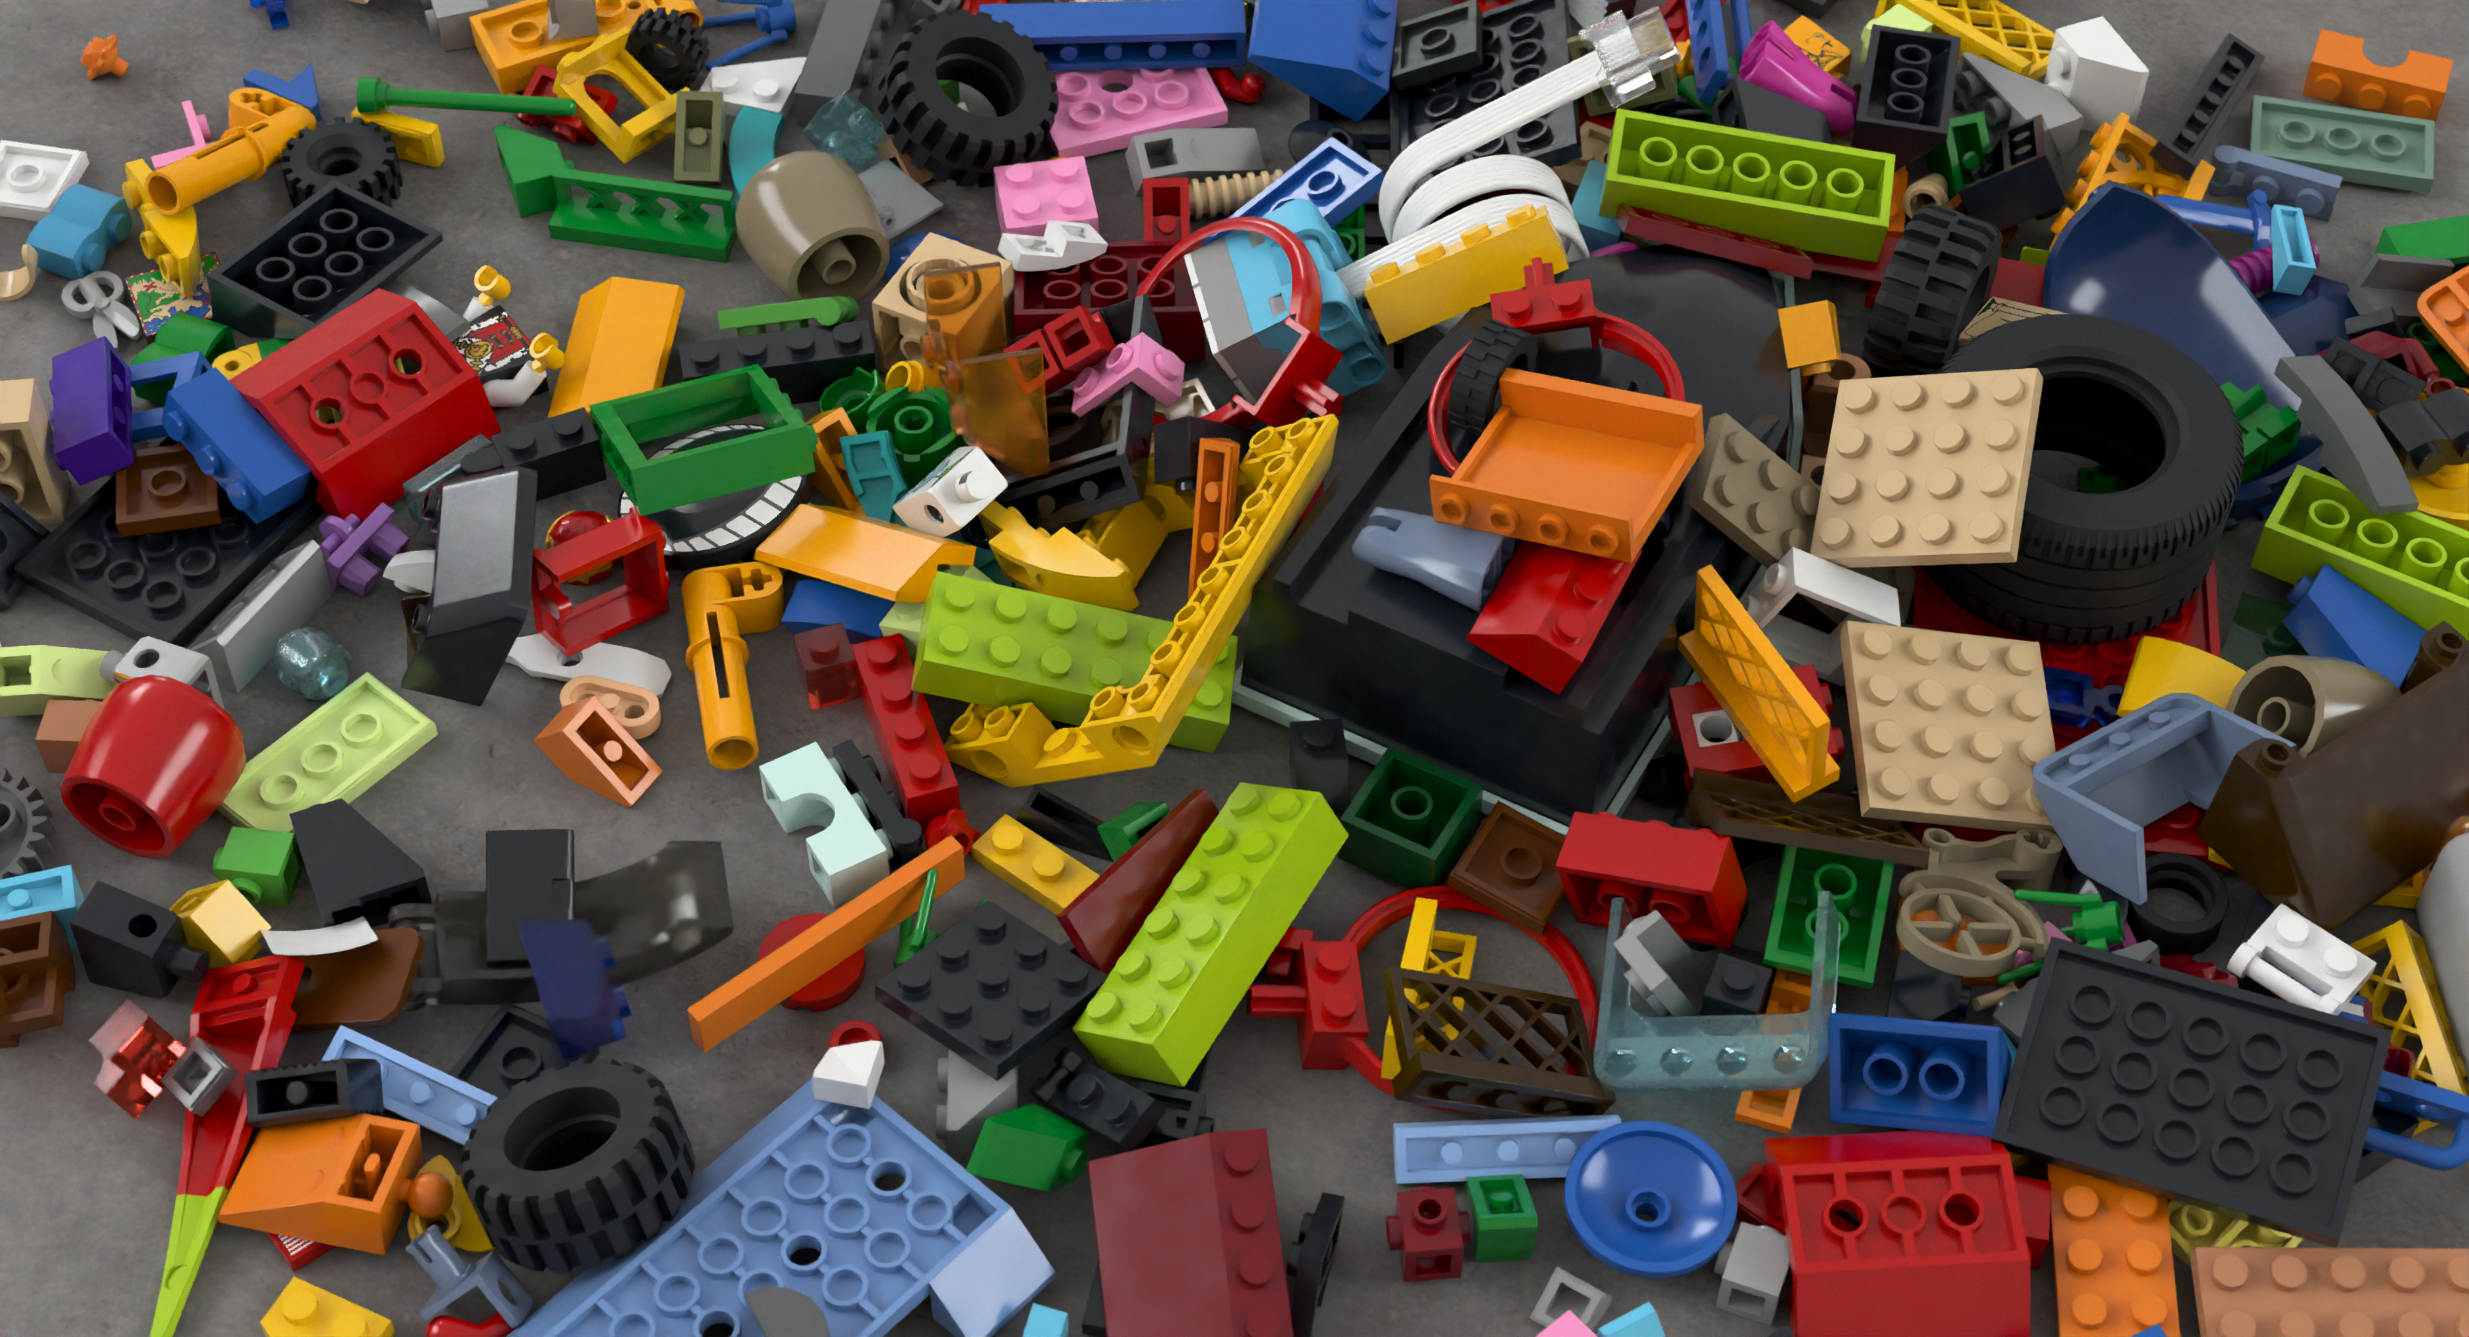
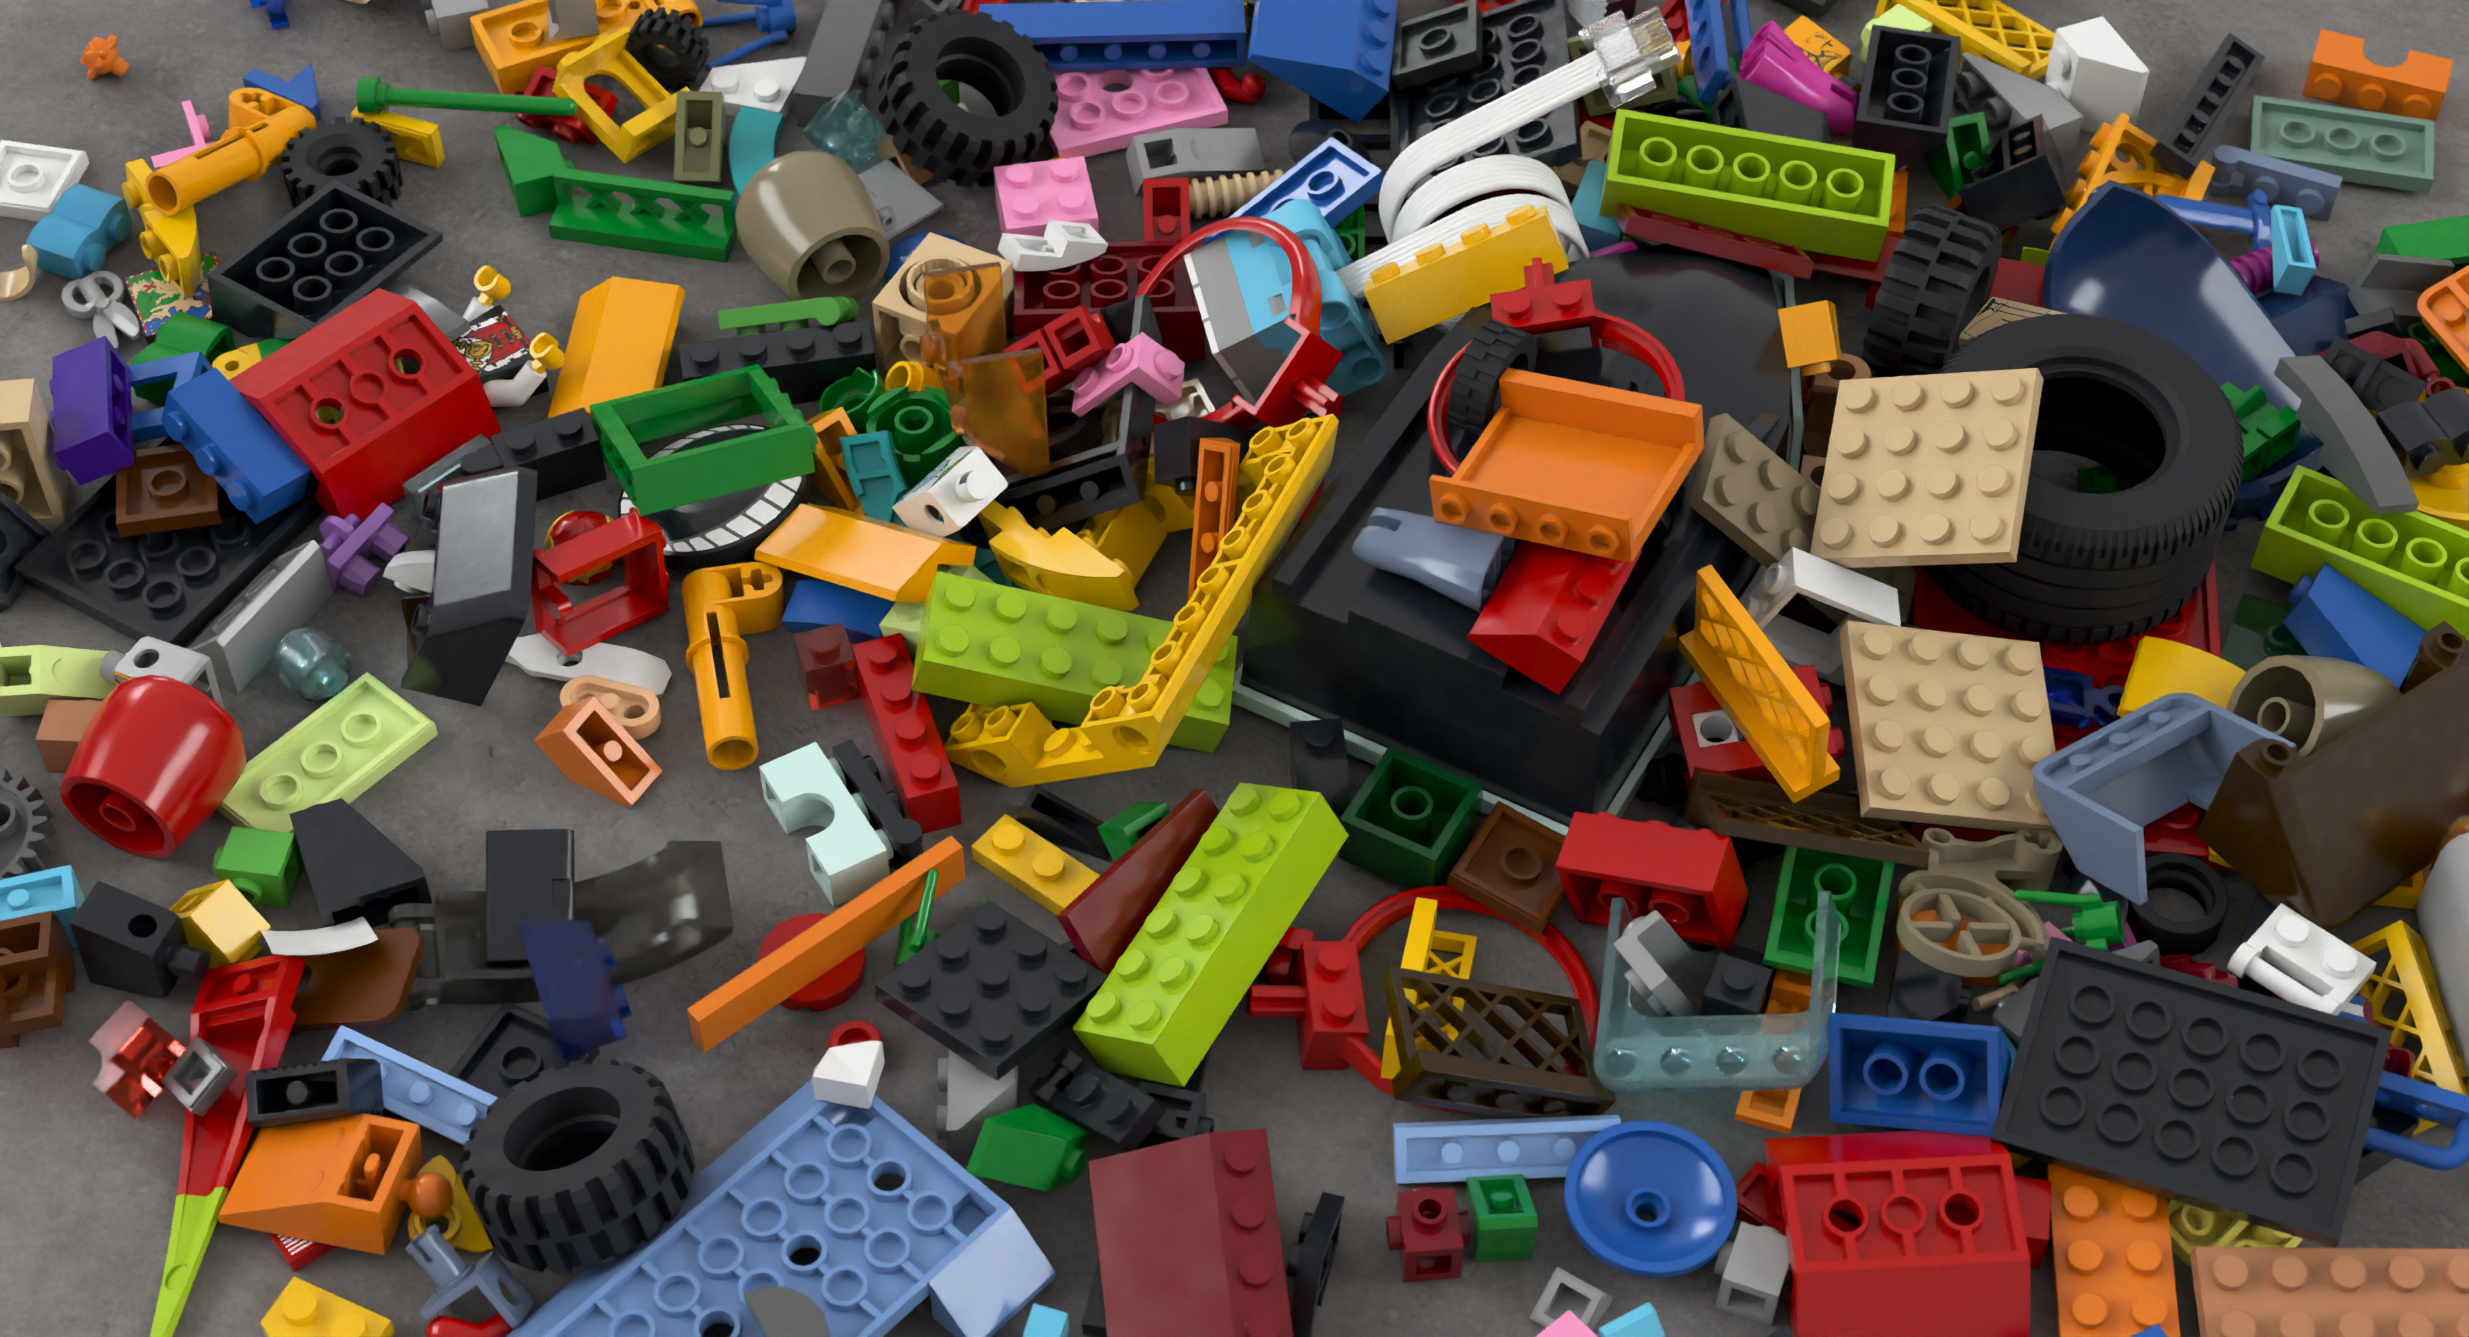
(952, 824): red plate -> none
(1926, 191): tan cone -> none

